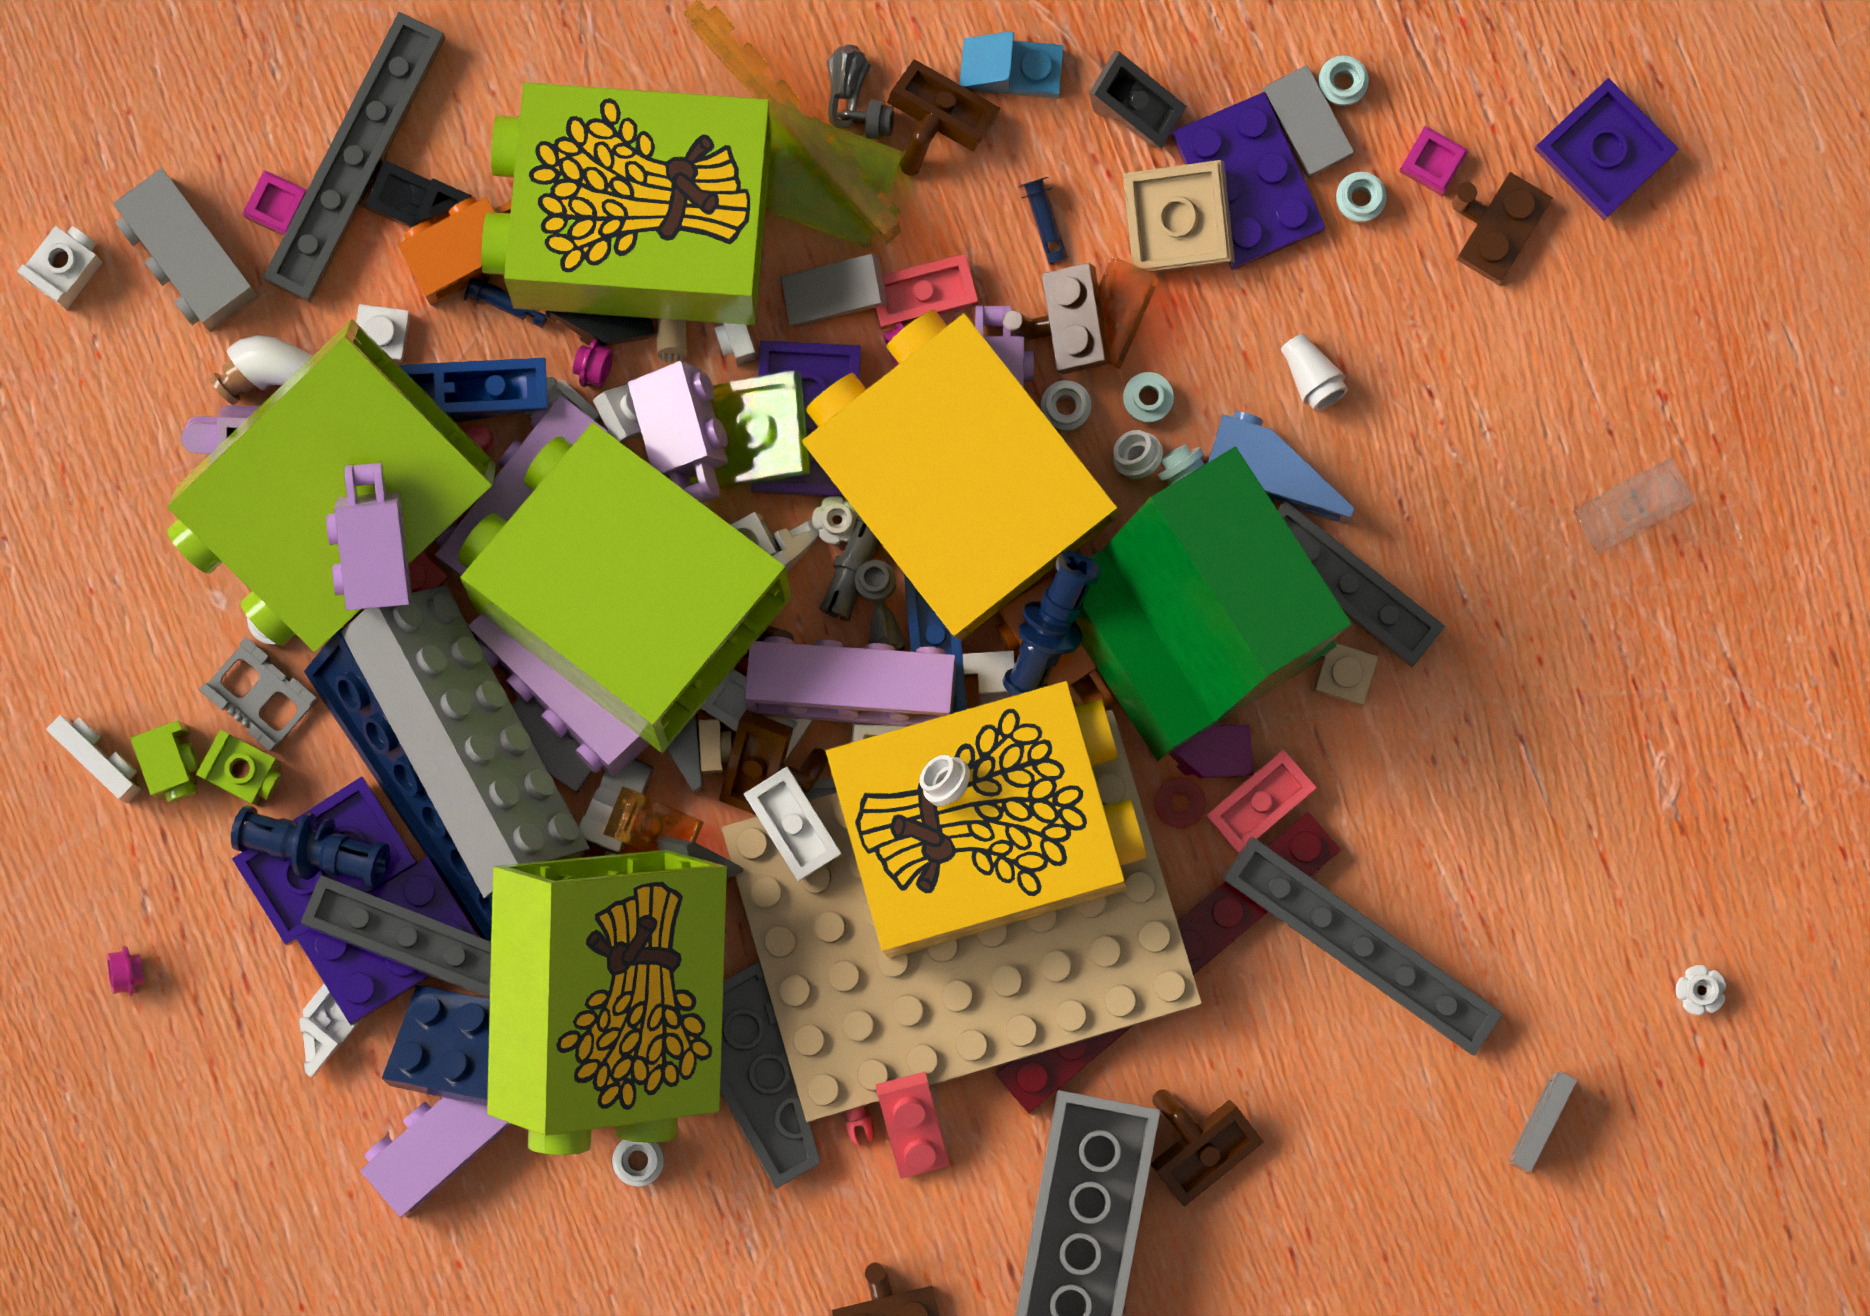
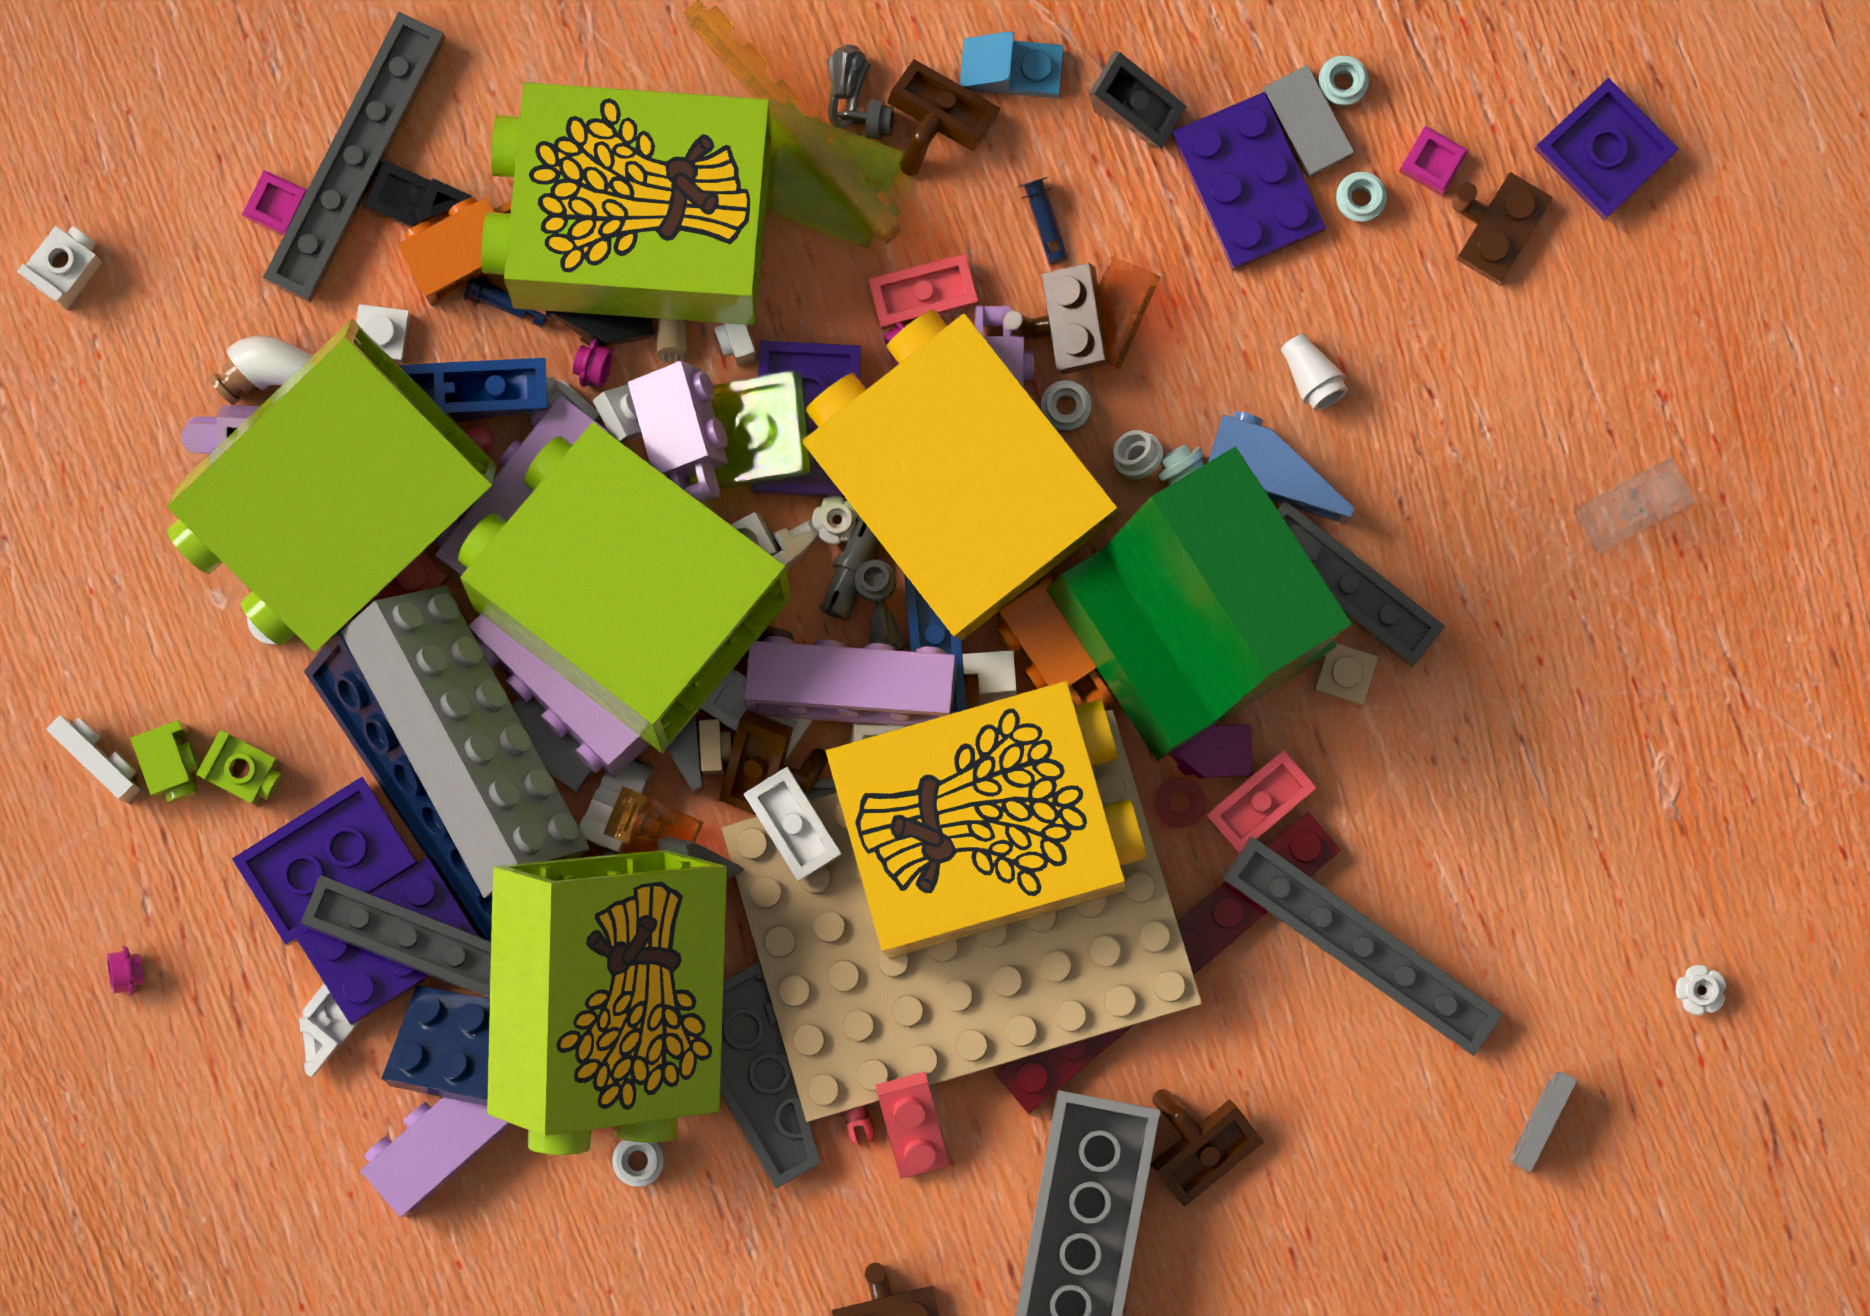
(183, 251): light grey brick -> none
(248, 707): light grey piece -> none
(310, 847): dark blue piece -> none
(369, 542): lavender brick -> none
(834, 290): light grey tile -> none
(944, 779): white plate -> none
(1052, 623): dark blue piece -> none
(1143, 412): light aqua plate -> none
(1179, 216): tan tile -> none

